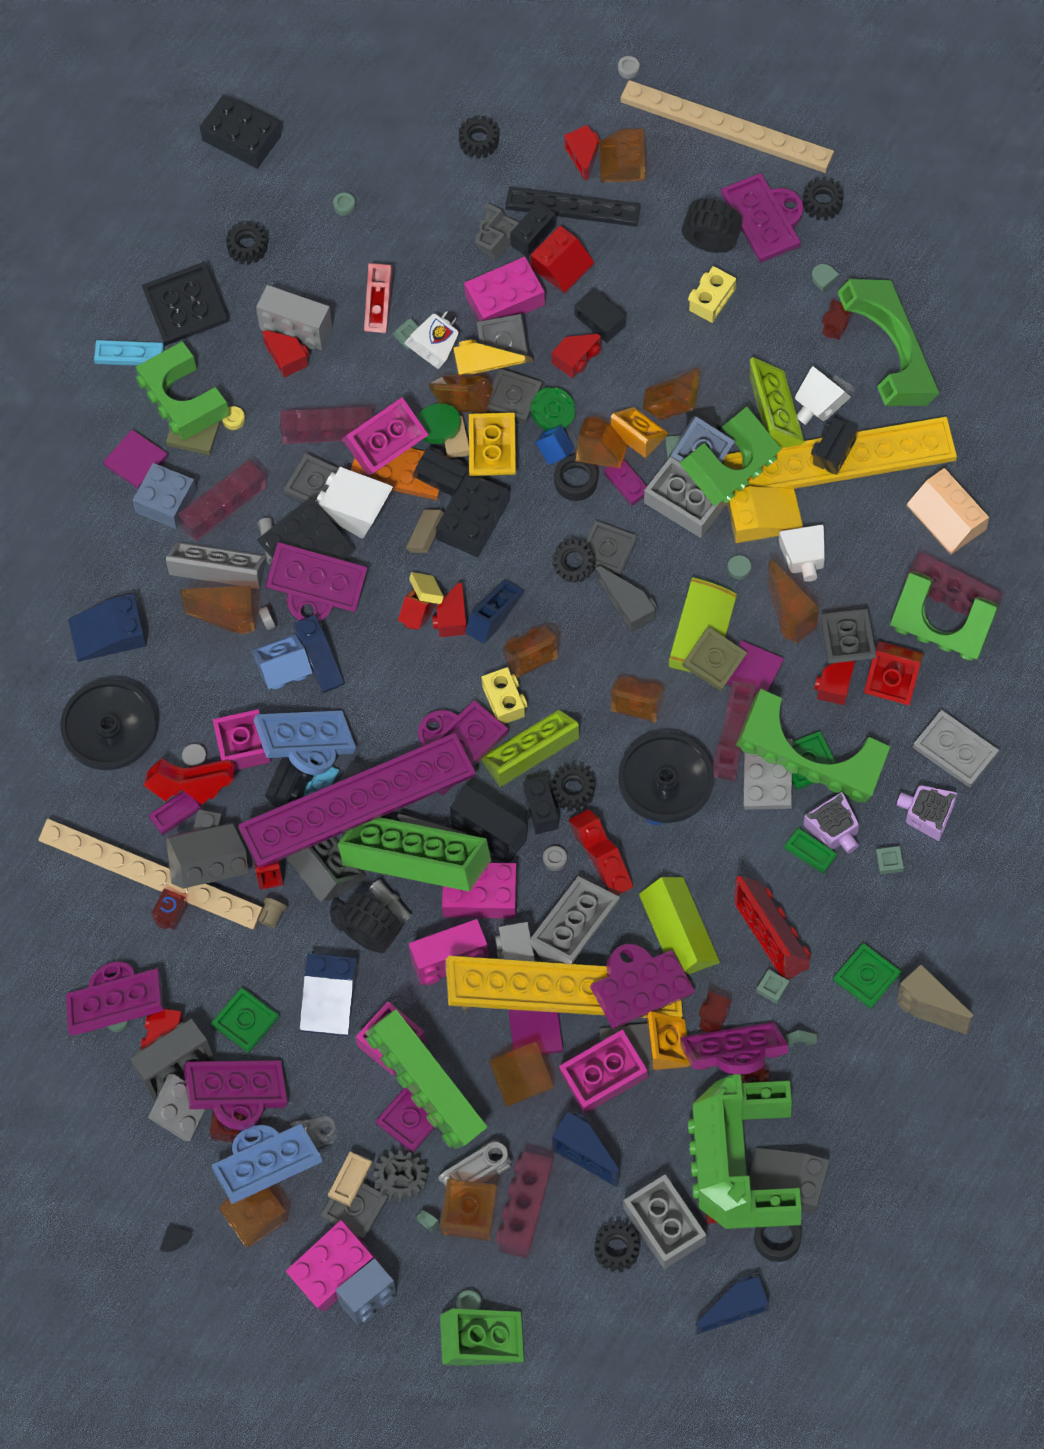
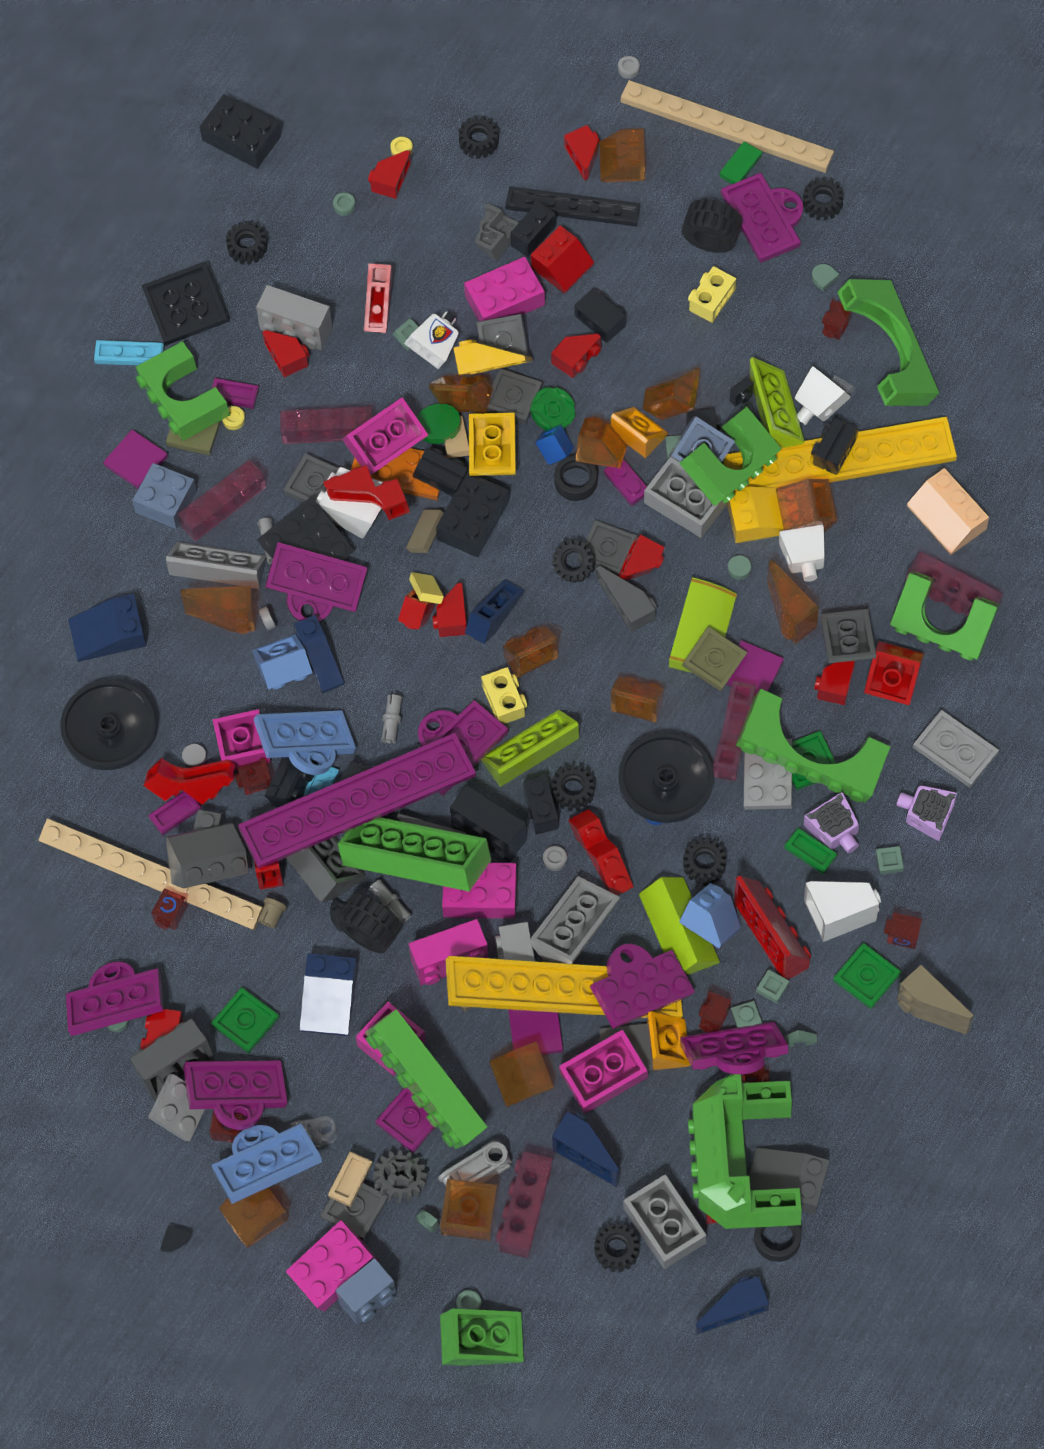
(237, 393): none -> magenta tile
(256, 783): none -> clear red brick
(359, 487): none -> red arch
(390, 174): none -> red slope
(391, 719): none -> light grey pin
(401, 144): none -> light yellow tile
(641, 558): none -> red slope
(711, 873): none -> black tyre
(712, 915): none -> medium blue slope
(740, 163): none -> green tile
(741, 393): none -> black plate
(745, 1015): none -> sand green plate
(806, 504): none -> clear orange slope
(840, 906): none -> white slope
(903, 930): none -> clear red brick

